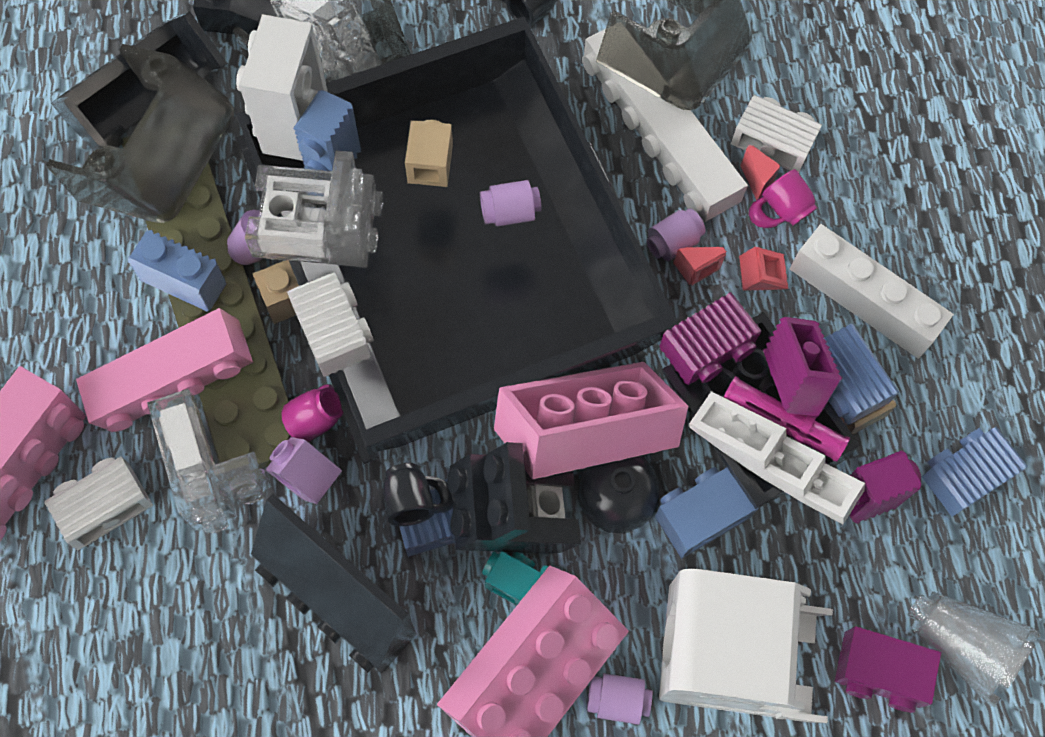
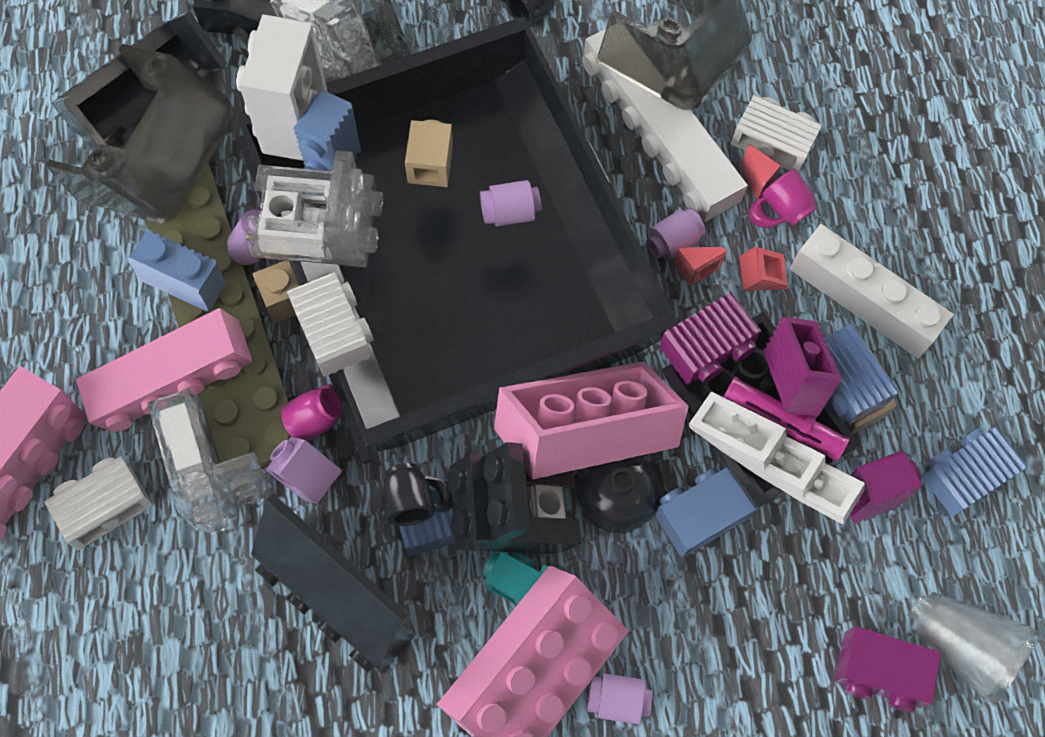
(737, 644): white piece -> none

